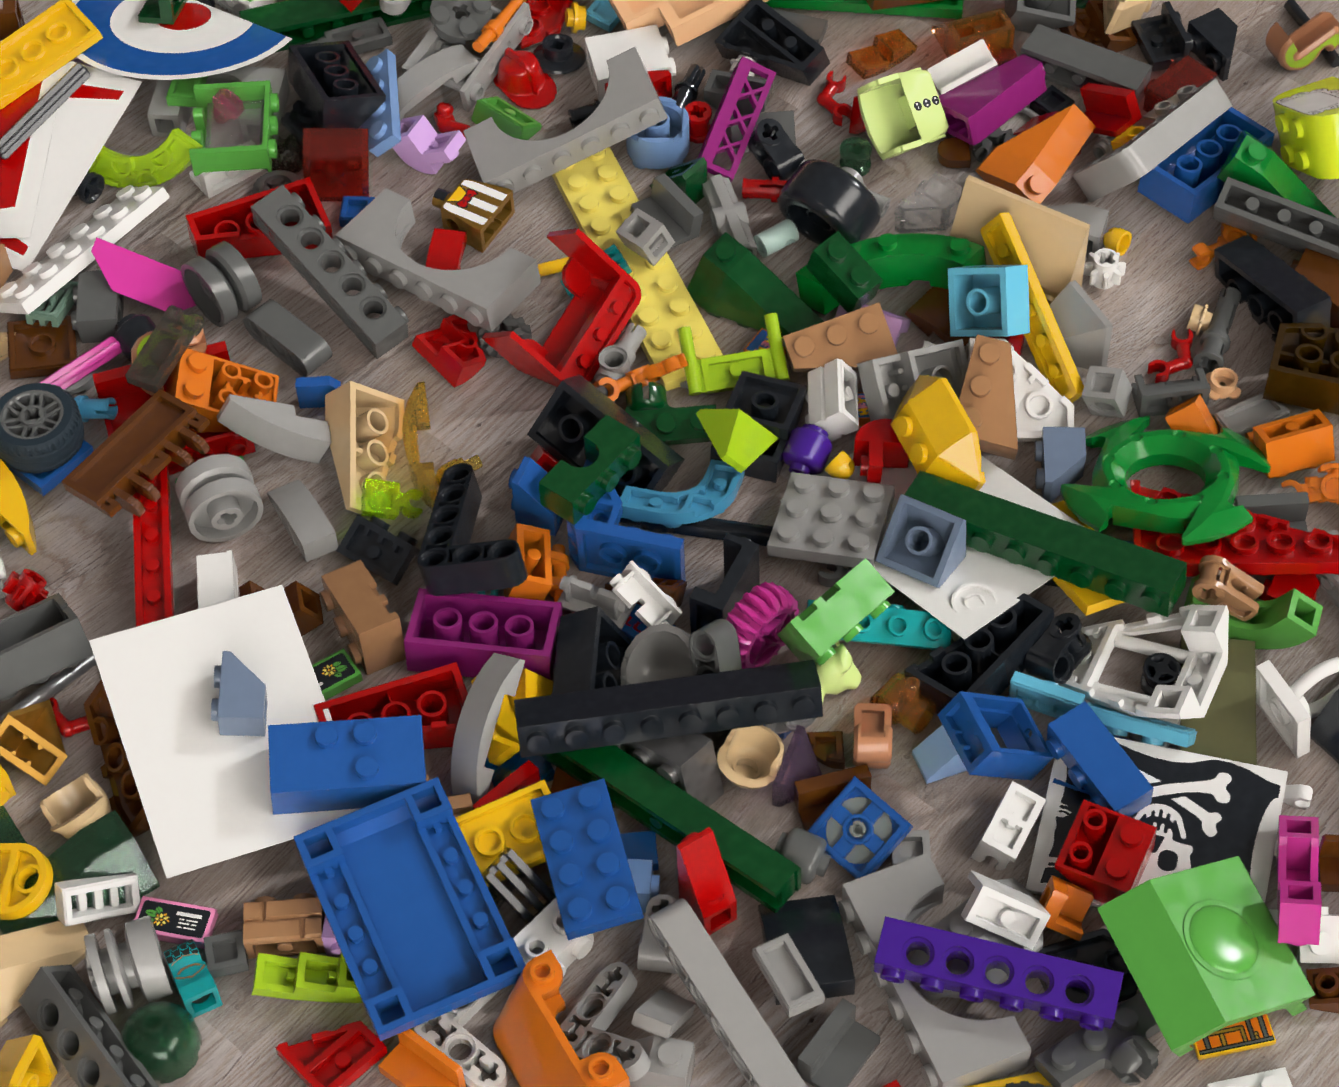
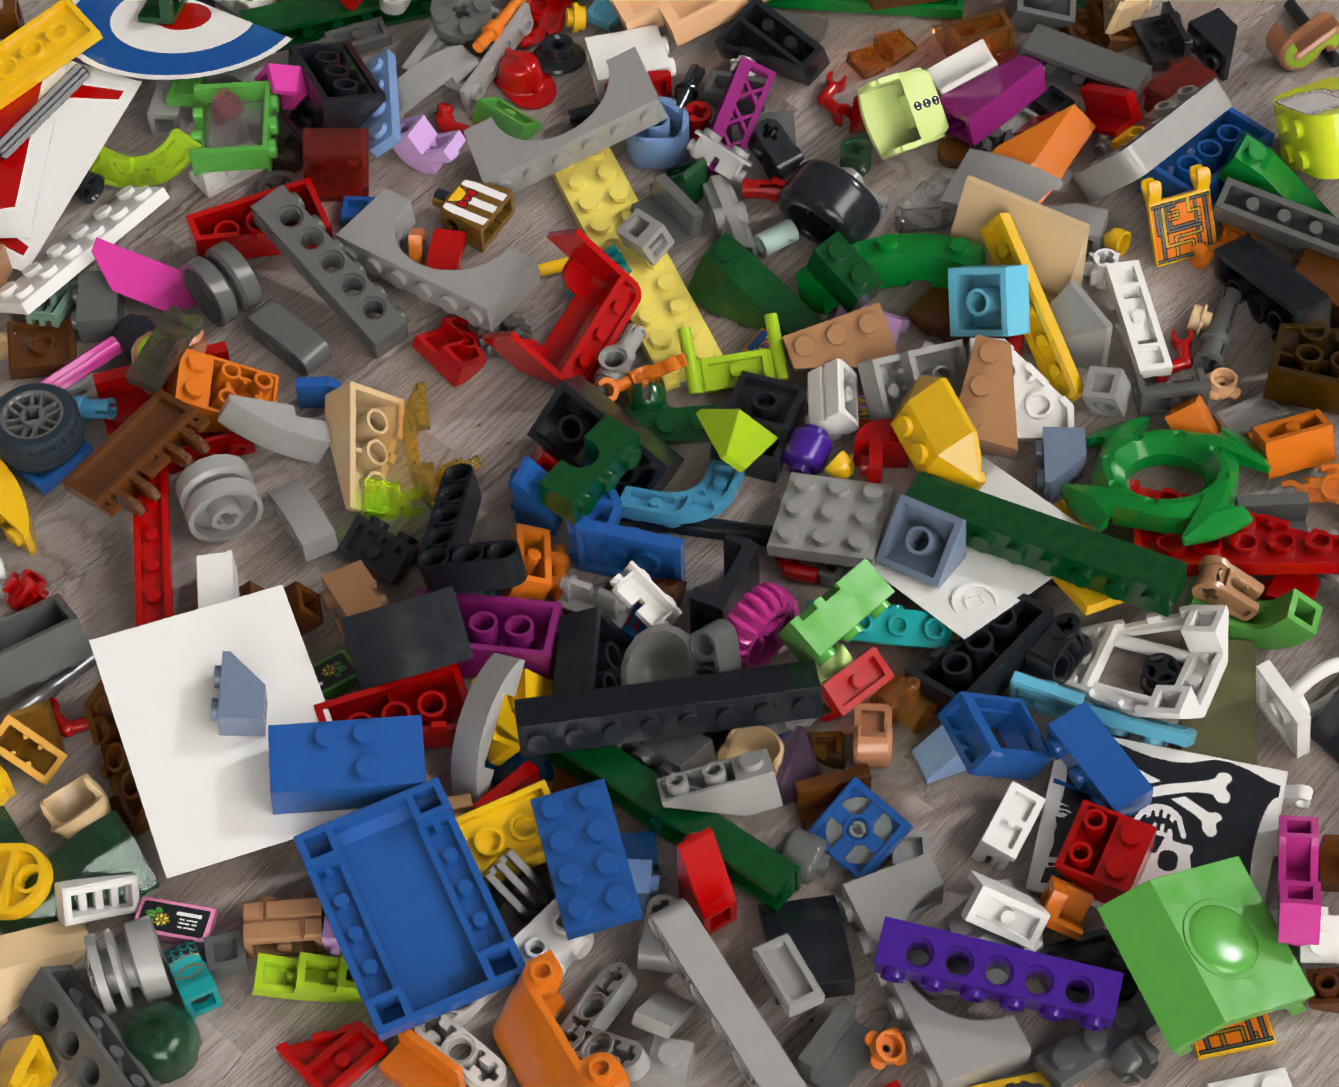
(286, 82): none -> dark pink panel
(406, 638): none -> black slope
(416, 241): none -> orange tile
(710, 146): none -> light grey hinge
(730, 786): none -> light grey slope
(797, 572): none -> red arm
(854, 683): none -> panel
(897, 1047): none -> orange plate
(1001, 172): none -> light grey slope
(1138, 319): none -> white hinge
(1180, 219): none -> flag

